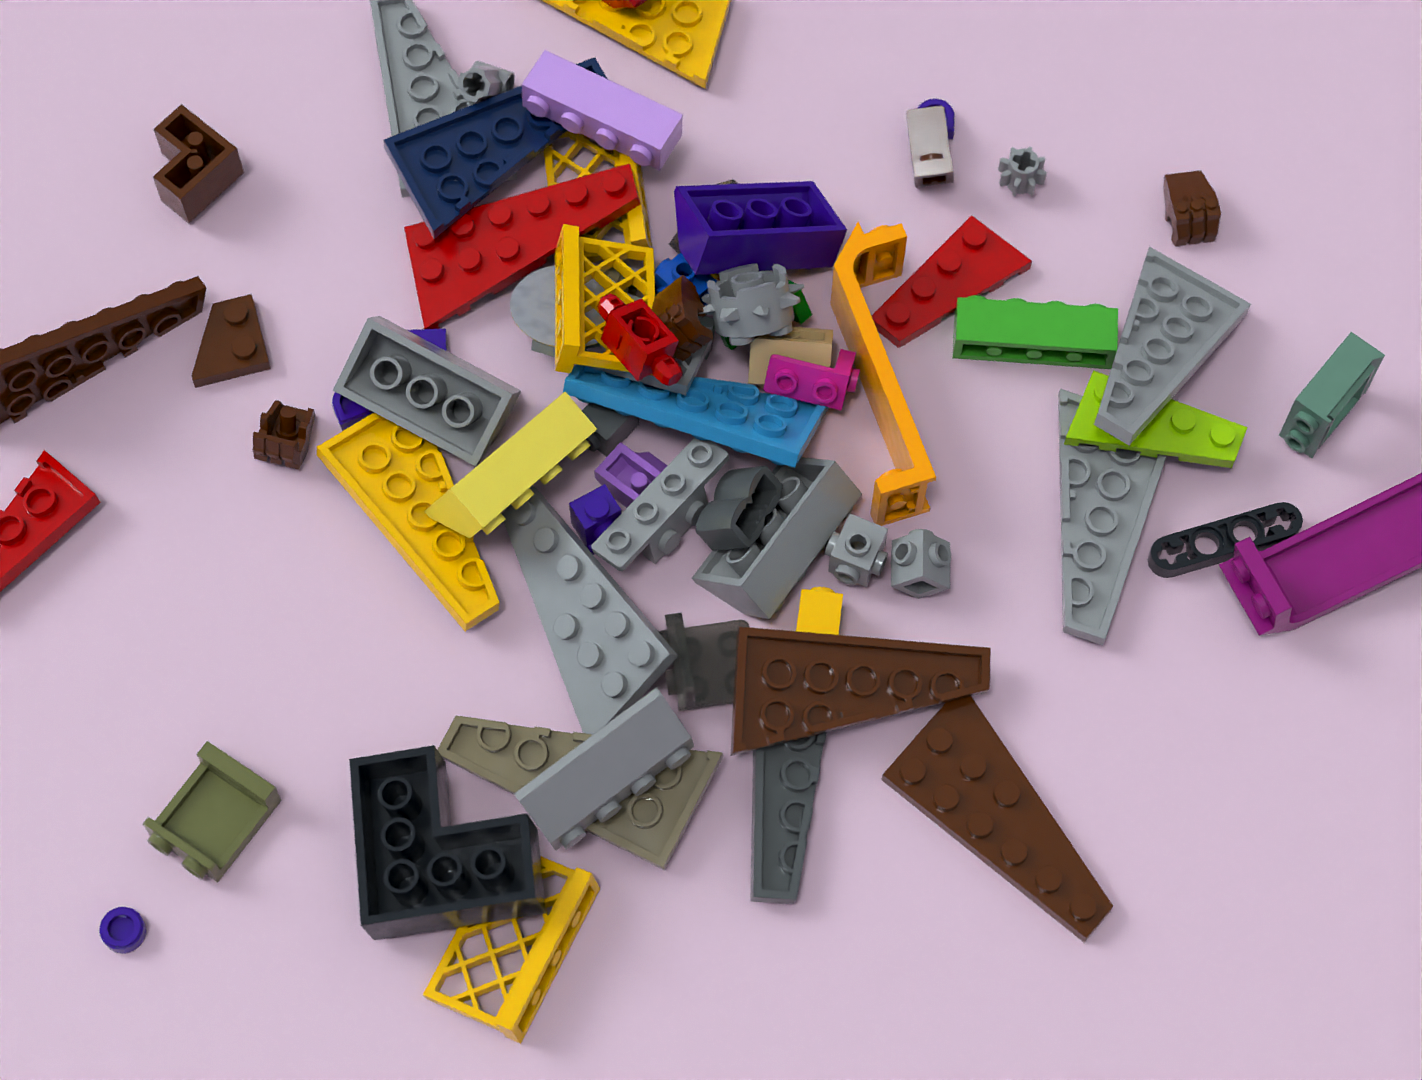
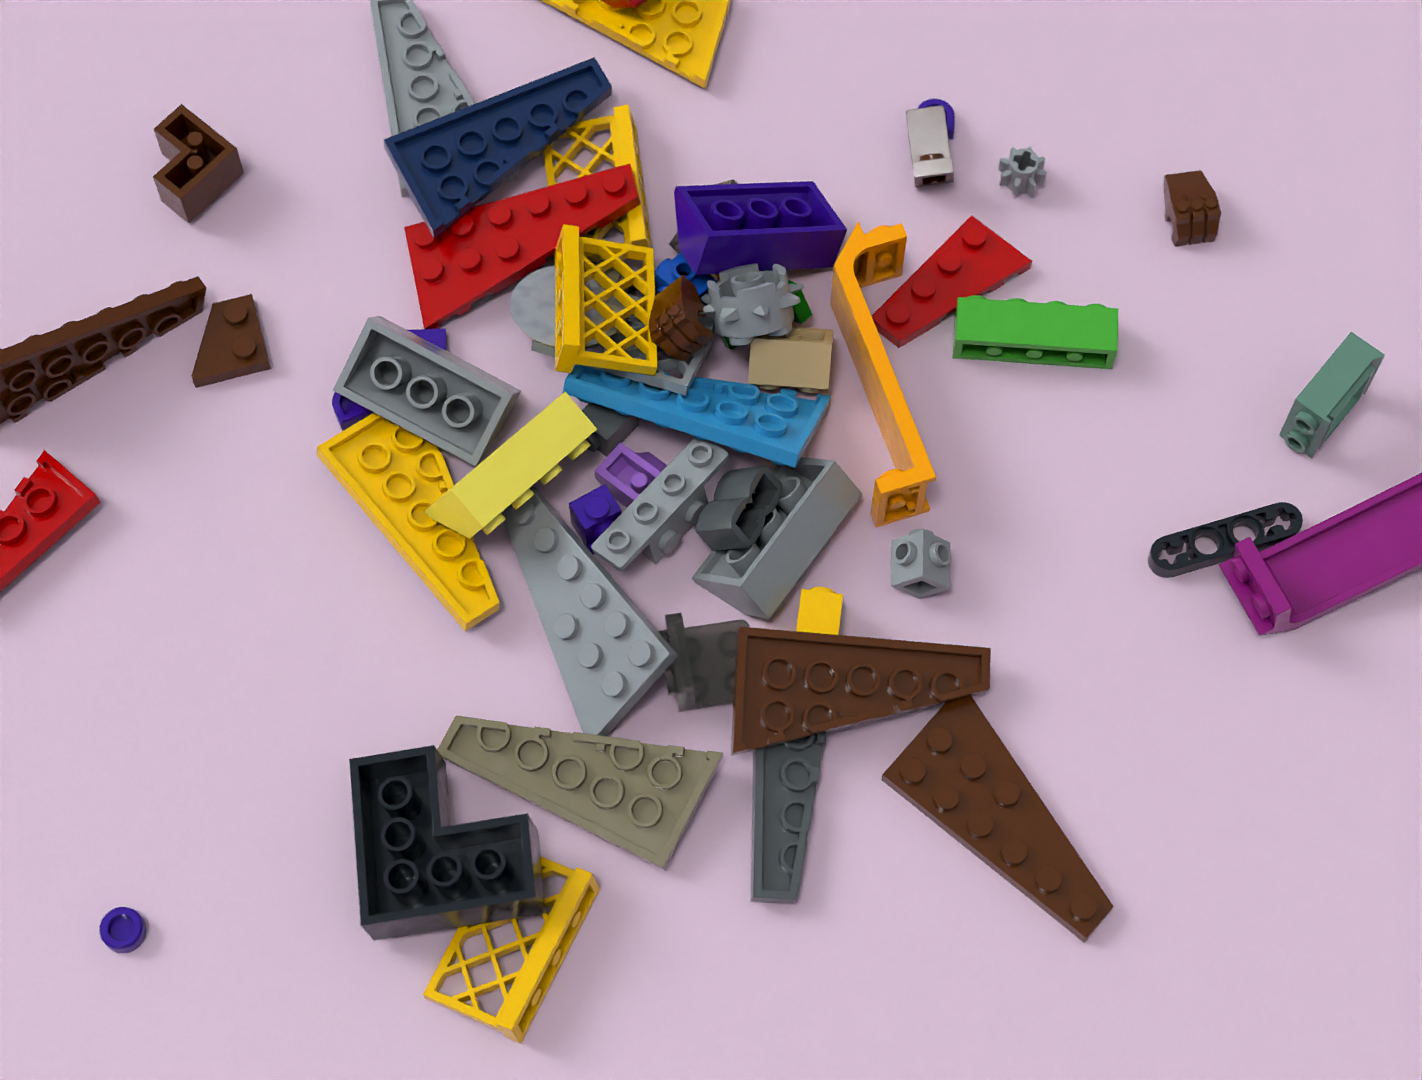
(213, 814): olive panel -> none
(283, 435): reddish brown hand -> none
(485, 82): light grey piece -> none
(601, 110): lavender brick -> none
(606, 770): light grey slope -> none
(639, 339): red piece -> none
(812, 381): dark pink bracket -> none
(857, 551): light grey brick -> none
(1101, 521): light grey wing -> none
(1166, 338): light grey wing -> none
(1174, 431): lime wing -> none

